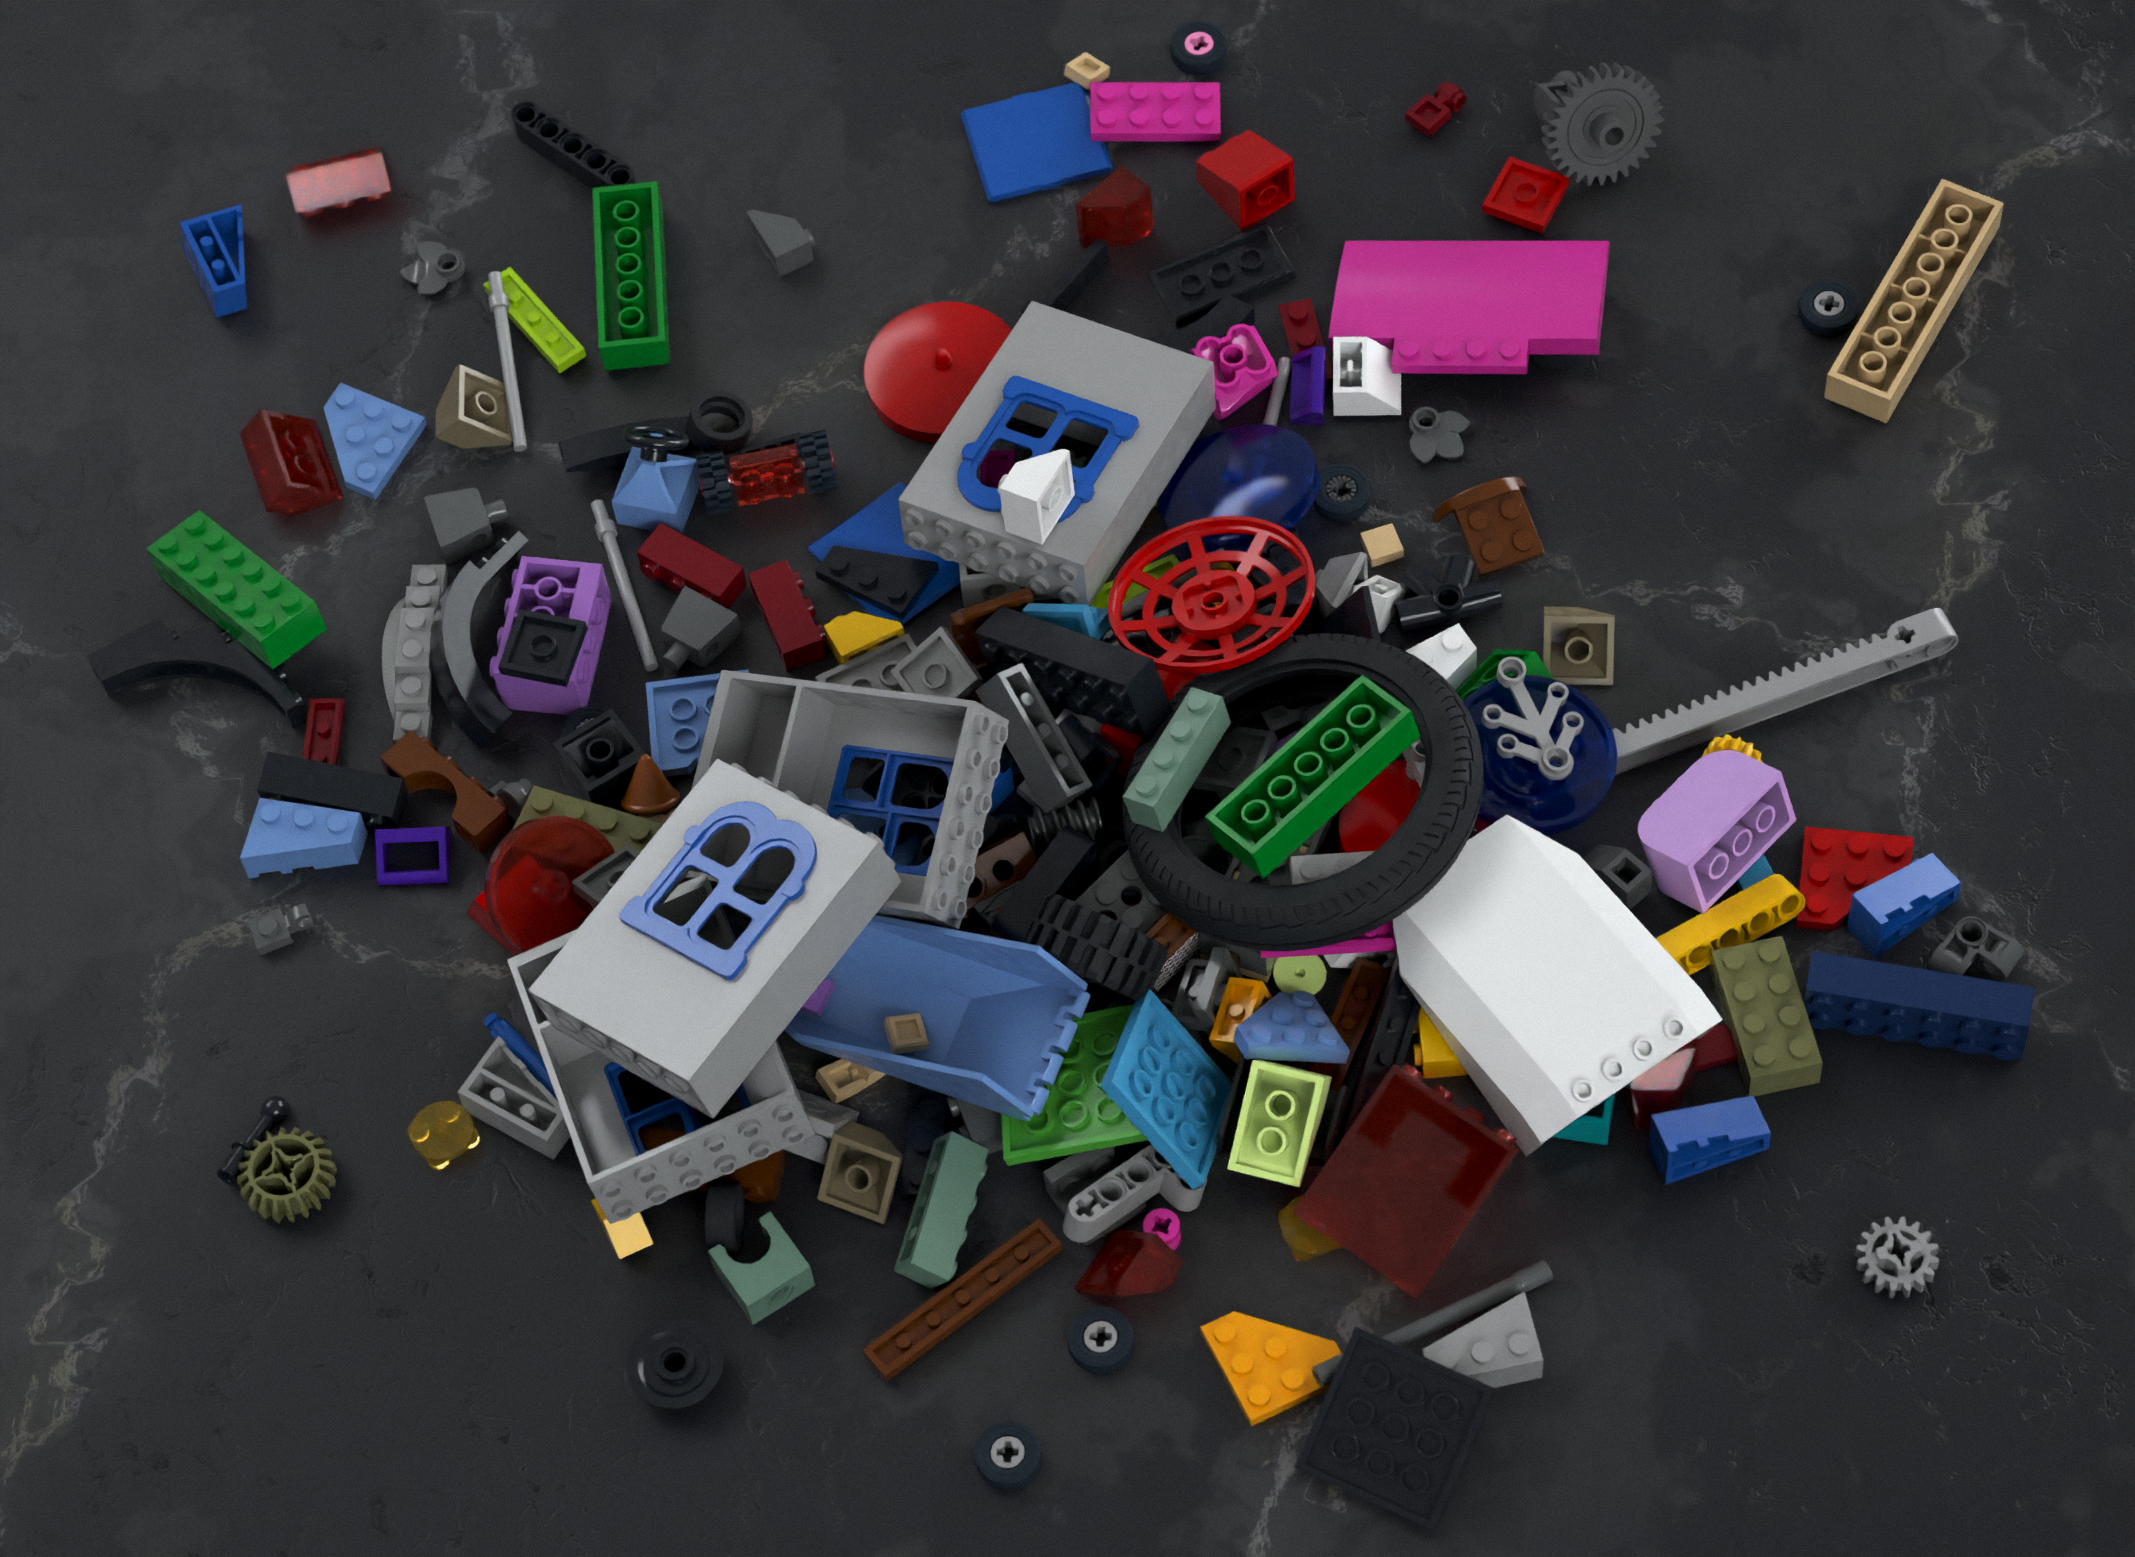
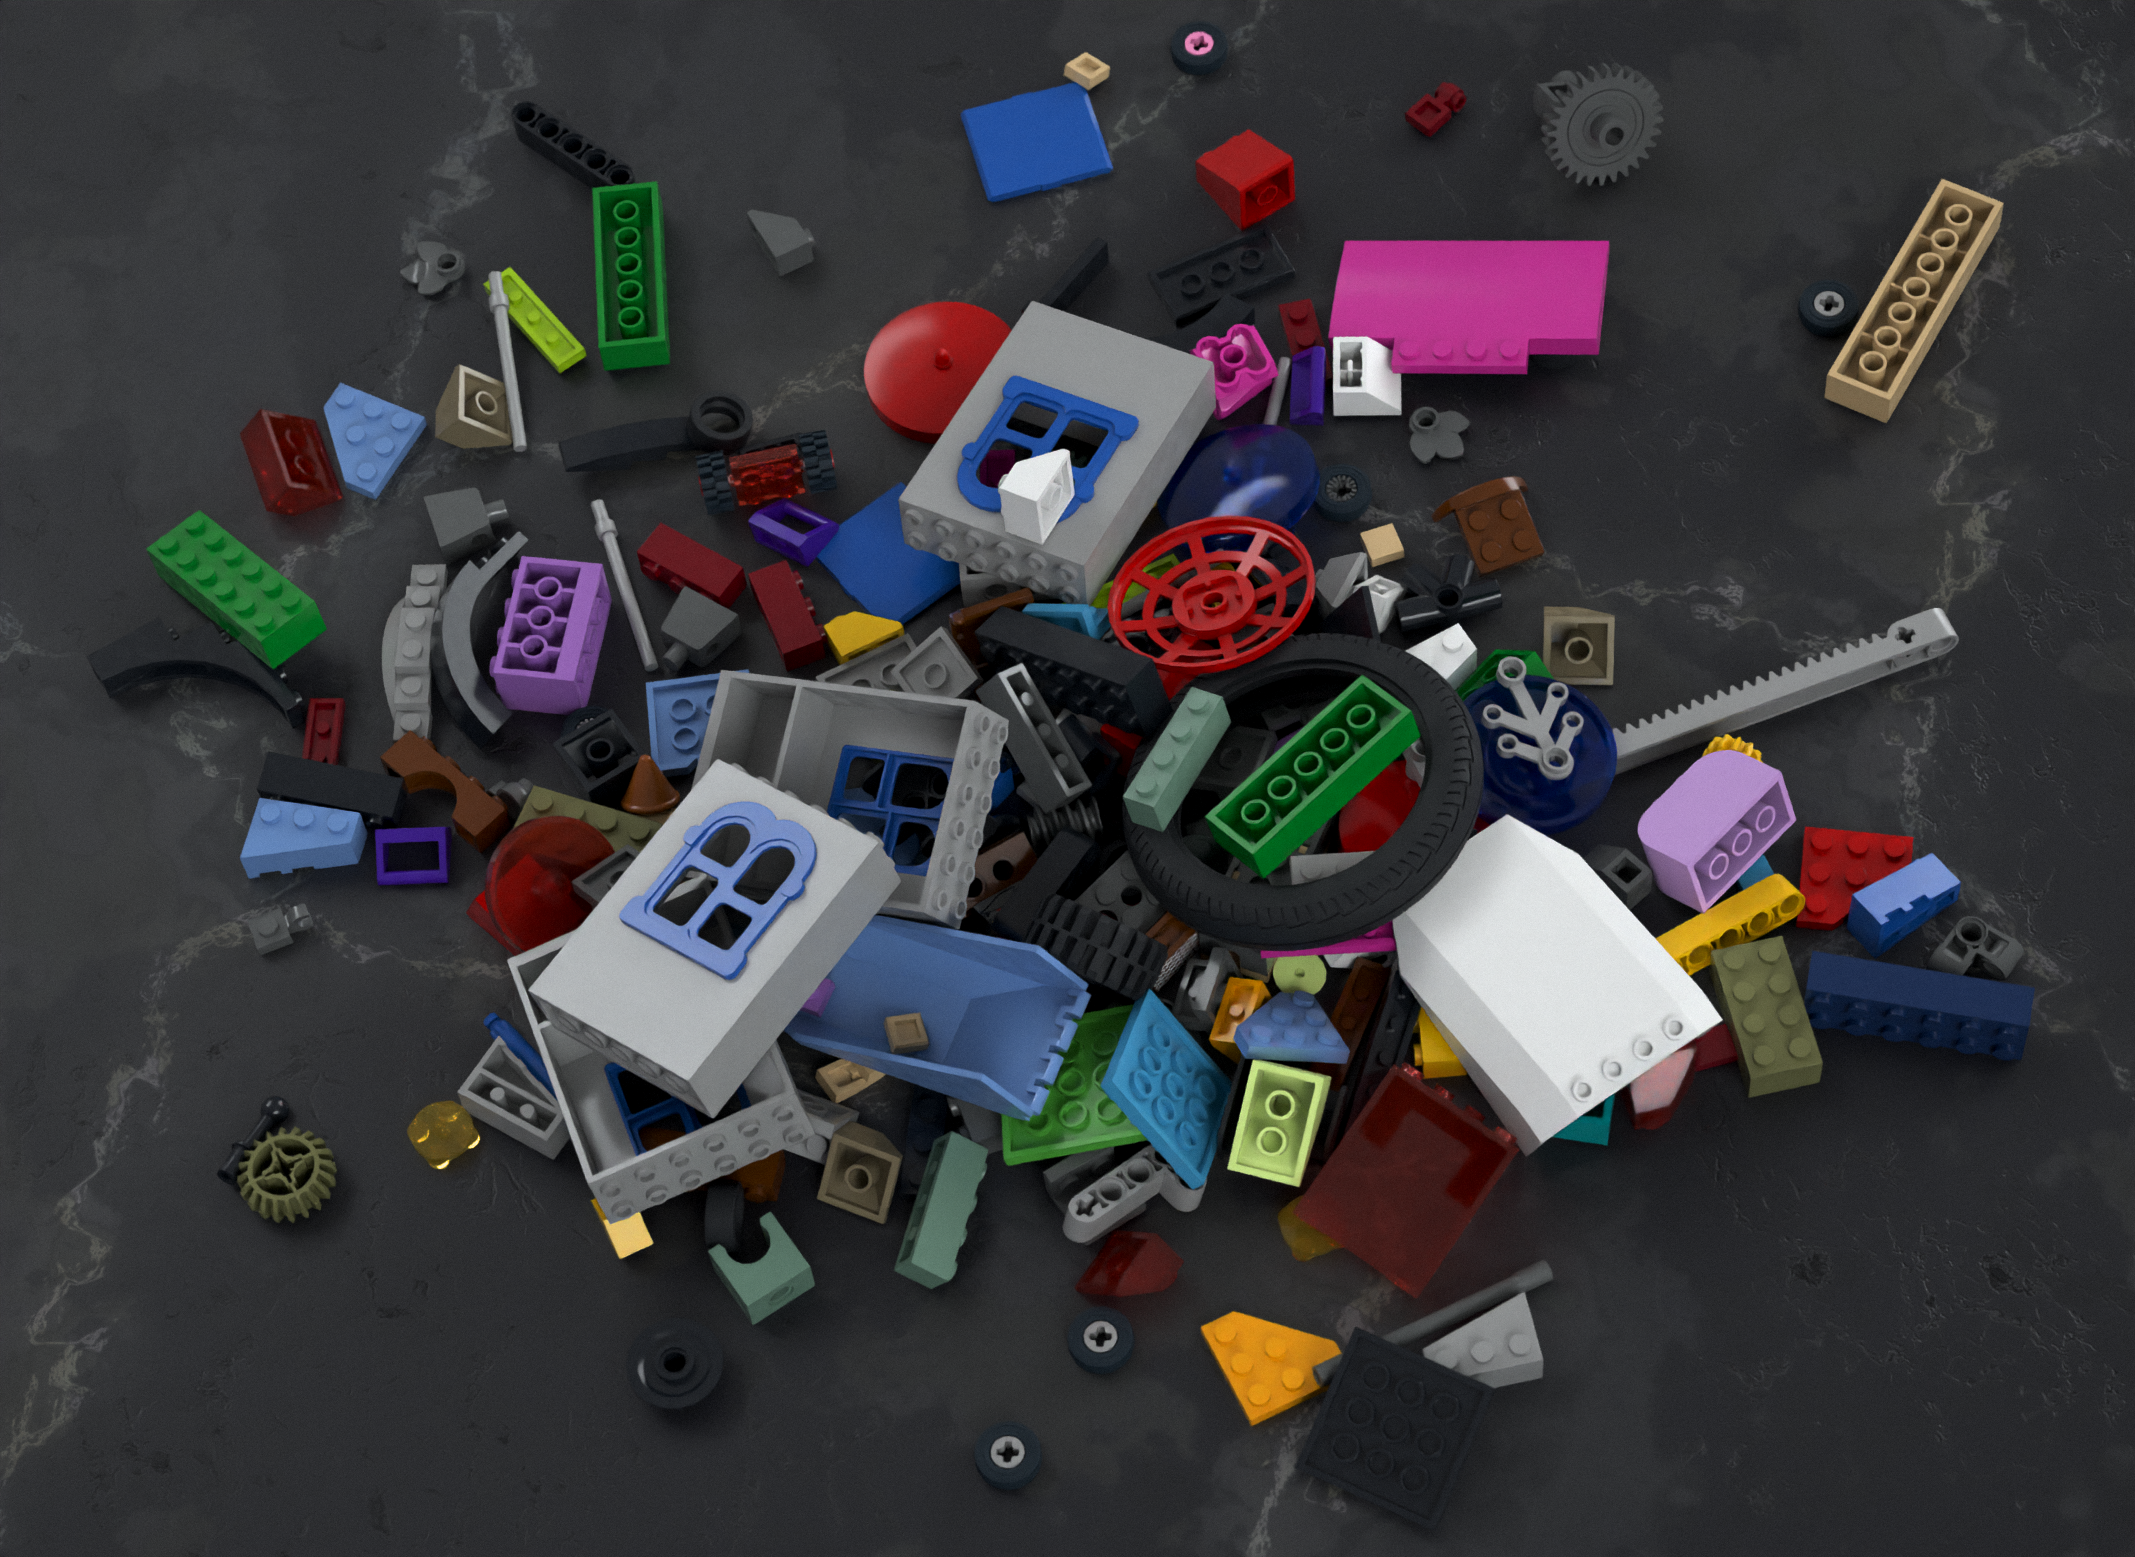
(218, 257): blue wedge -> none
(339, 181): clear red slope -> none
(543, 647): black plate -> none
(654, 483): medium blue piece -> none
(798, 547): none -> dark purple tile
(878, 578): black wing -> none
(962, 1299): reddish brown plate -> none
(1116, 211): clear red slope -> none
(1155, 111): dark pink plate -> none
(1166, 1218): dark pink wheel -> none
(1525, 195): red plate -> none
(1706, 1136): blue wedge -> none
(1886, 1268): light grey gear -> none

